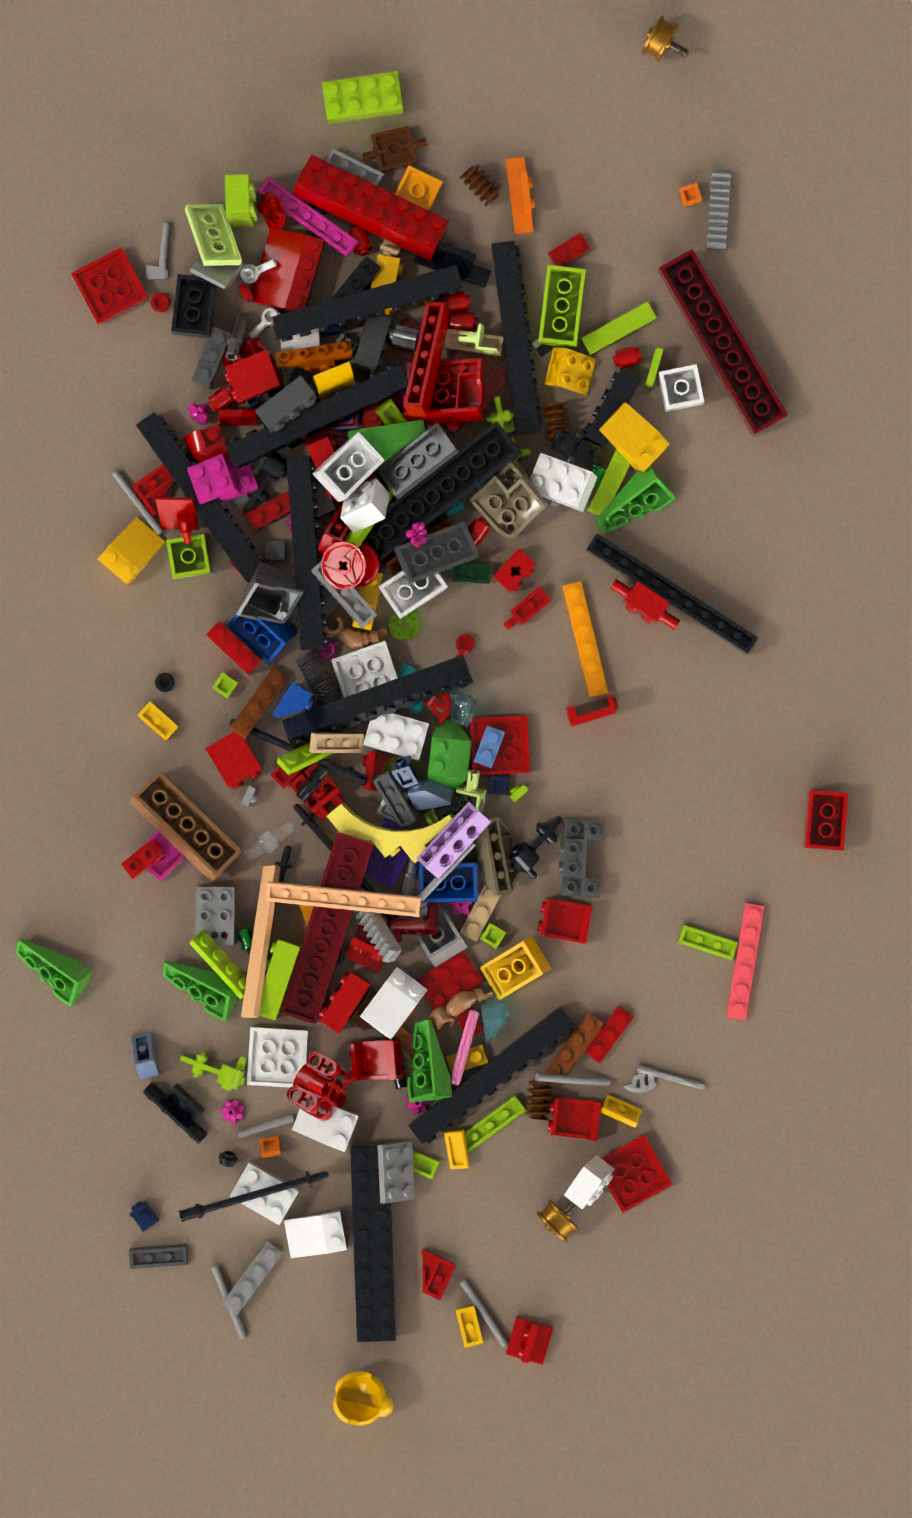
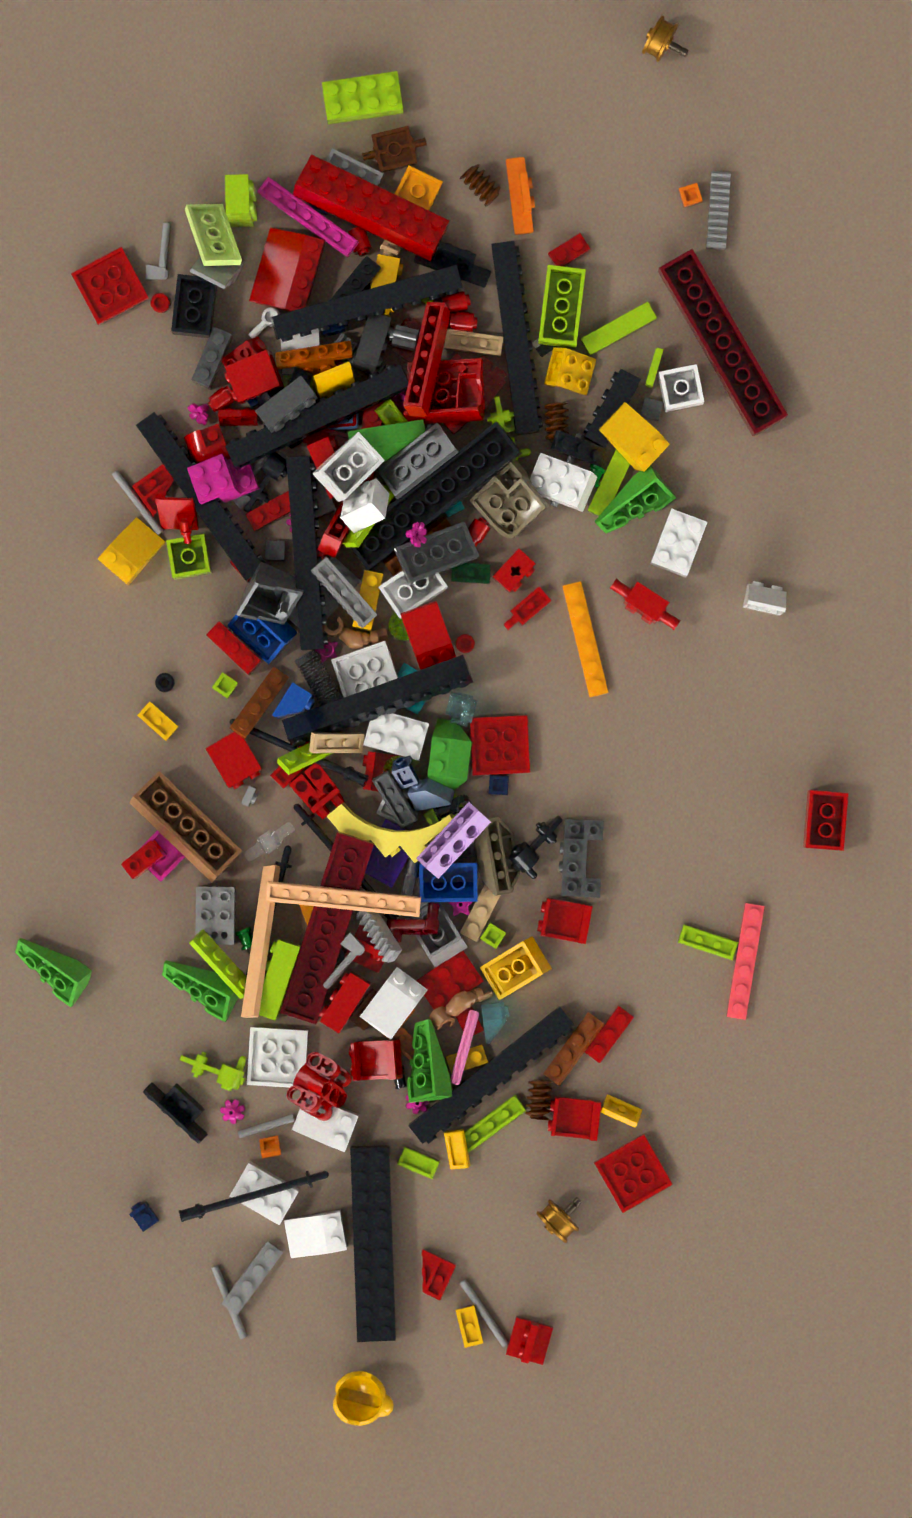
(144, 1055): sand blue slope -> none
(158, 1257): dark grey tile -> none
(227, 1158): black plate -> none
(235, 342): flat silver axle -> none
(245, 293): red tile -> none
(251, 273): white plate -> none
(272, 211): red dish -> none
(312, 783): black pin -> none
(350, 566): piece -> none
(355, 948): none -> light grey piece
(396, 1172): light grey plate -> none
(428, 635): none -> red slope
(435, 882): light grey bar -> none
(447, 705): red piece -> none
(472, 789): yellowish green bracket -> none
(477, 338): yellowish green bracket -> none
(489, 746): medium blue plate -> none
(517, 792): lime plate -> none
(572, 1079): light grey bar -> none
(590, 1182): white brick -> none
(610, 710): red panel -> none
(627, 357): red brick -> none
(651, 409): none -> dark grey tile
(651, 1072): light grey piece -> none
(677, 596): black brick -> none
(678, 543): none -> white brick
(765, 599): none -> white slope

